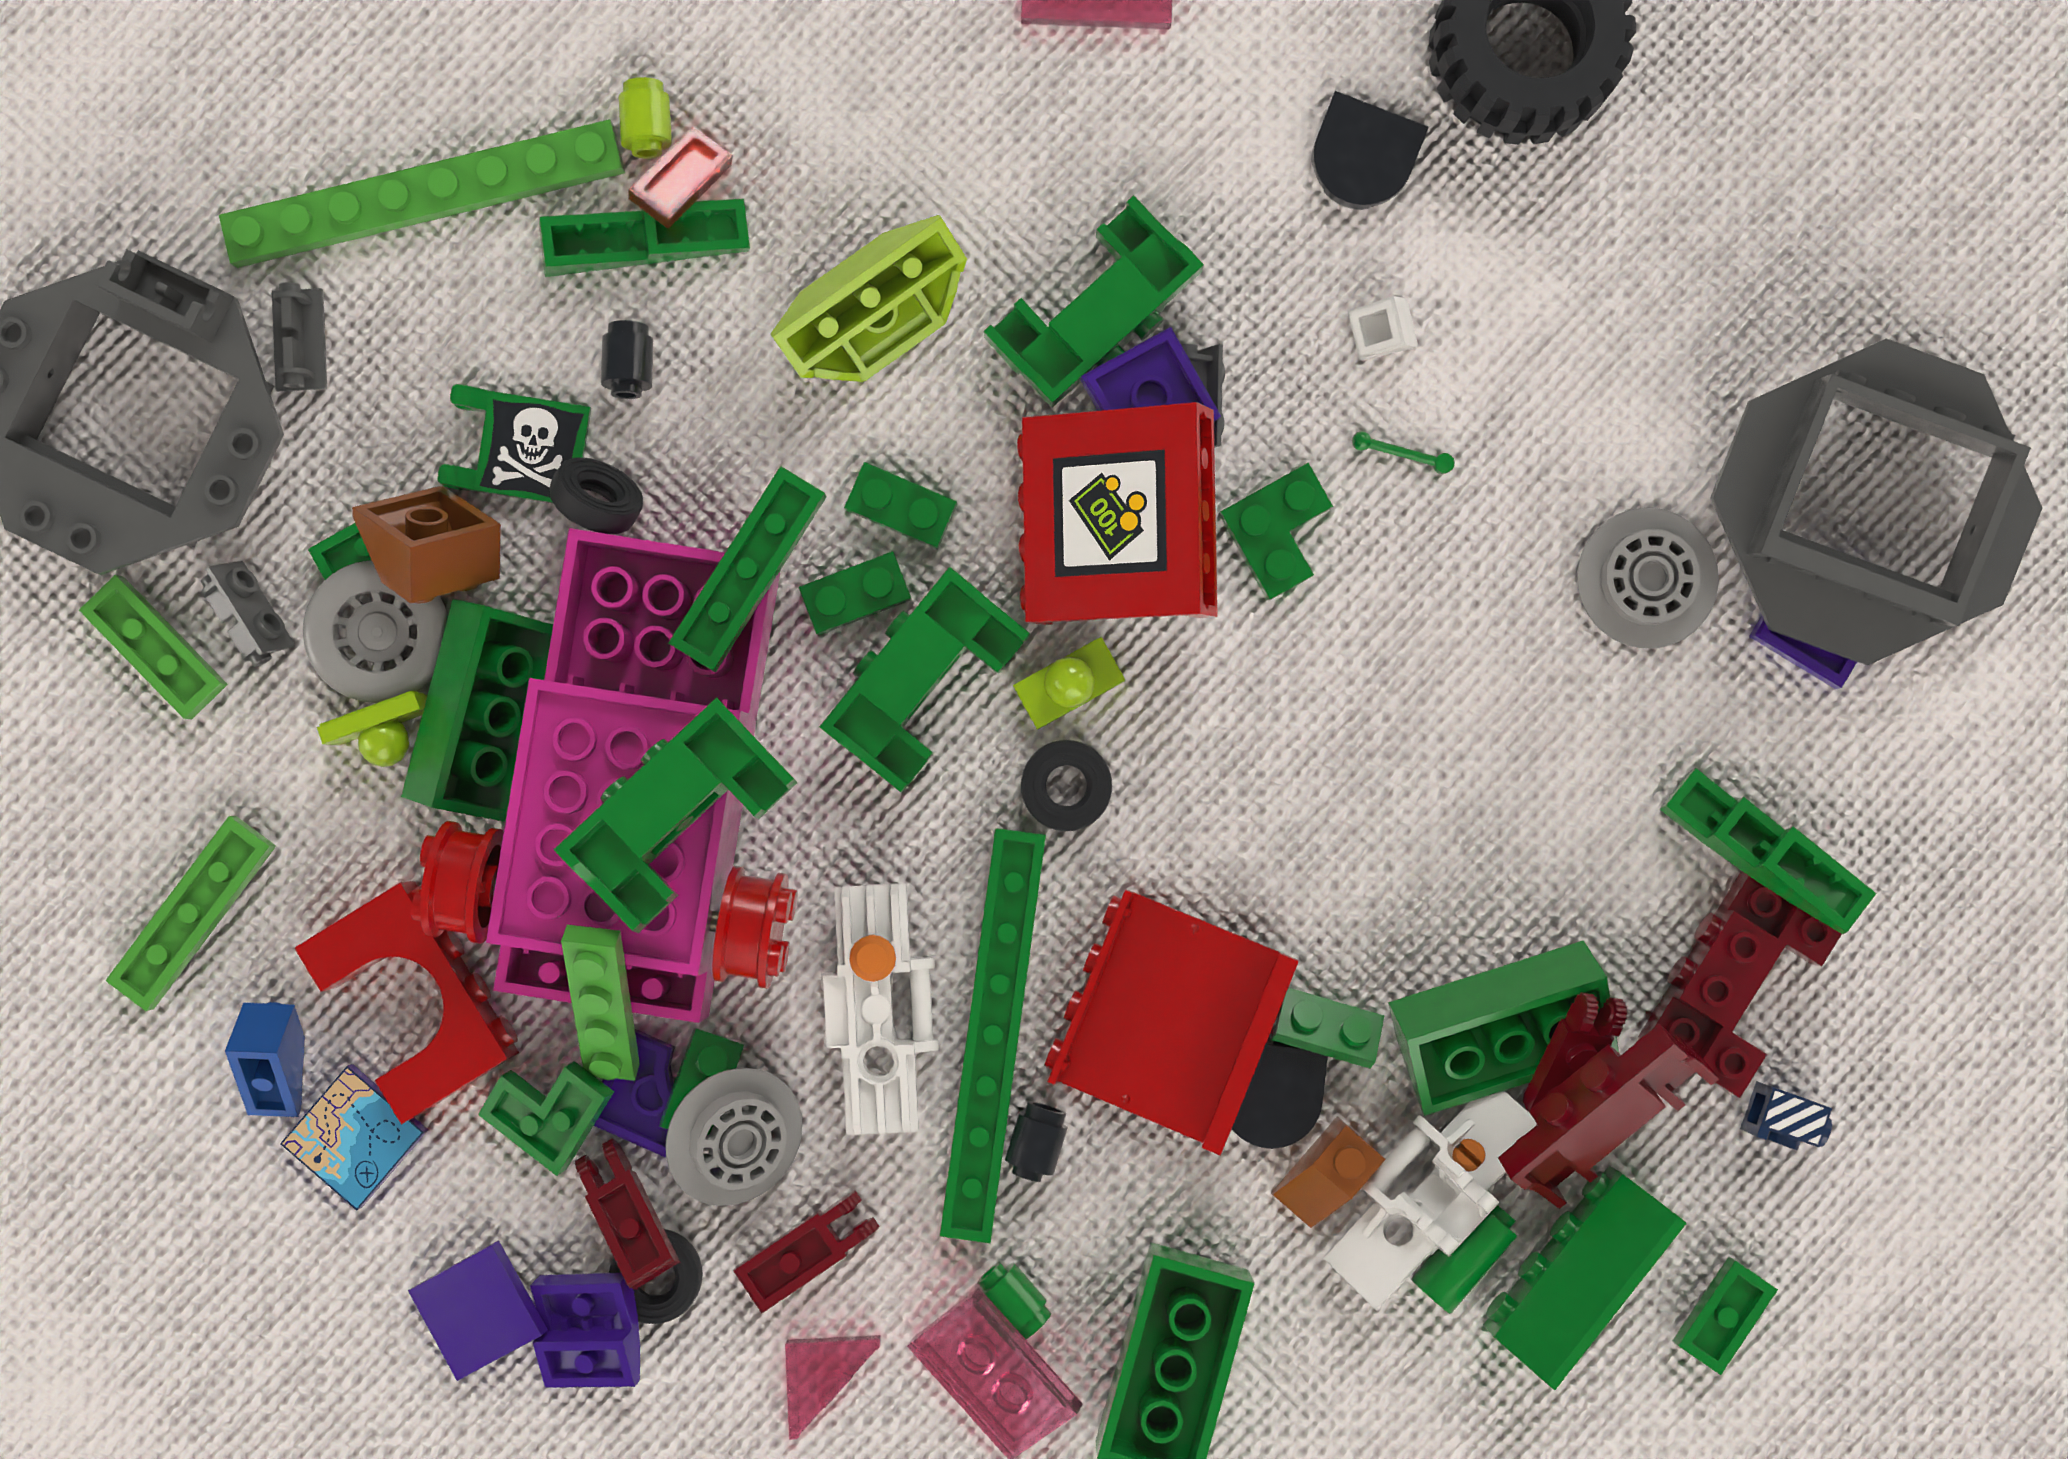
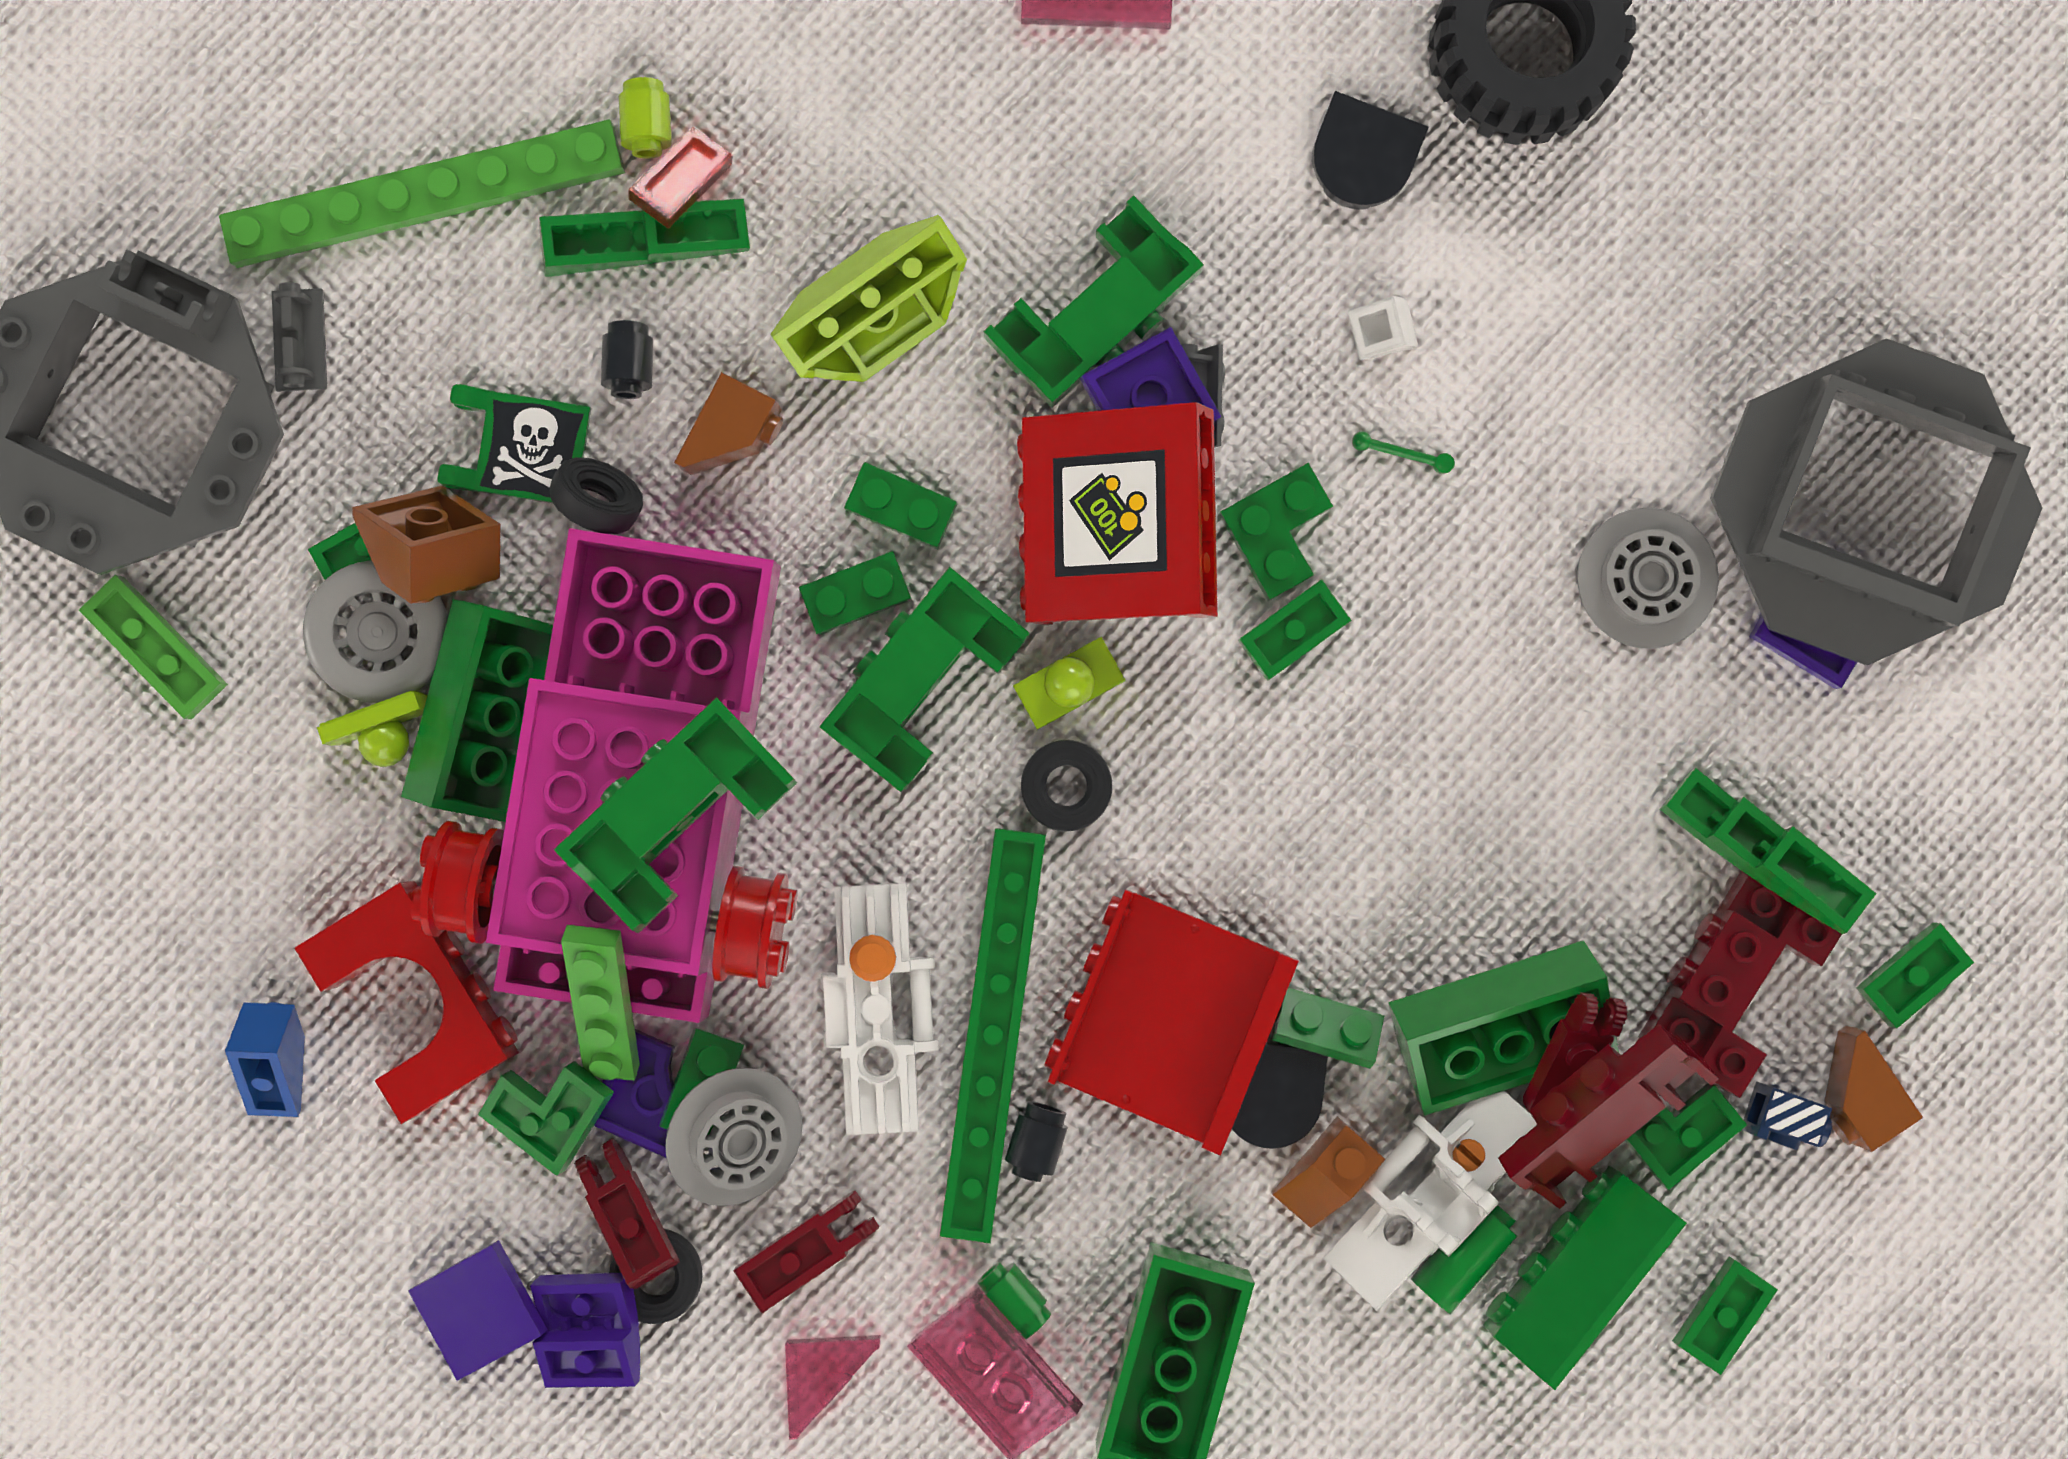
(190, 913): bright green plate -> none
(236, 593): dark grey hinge -> none
(352, 1137): tile -> none
(730, 427): none -> dark orange slope
(747, 569): green plate -> none
(1294, 630): none -> green plate
(1681, 1140): none -> green plate
(1865, 1093): none -> dark orange slope
(1915, 975): none -> green plate

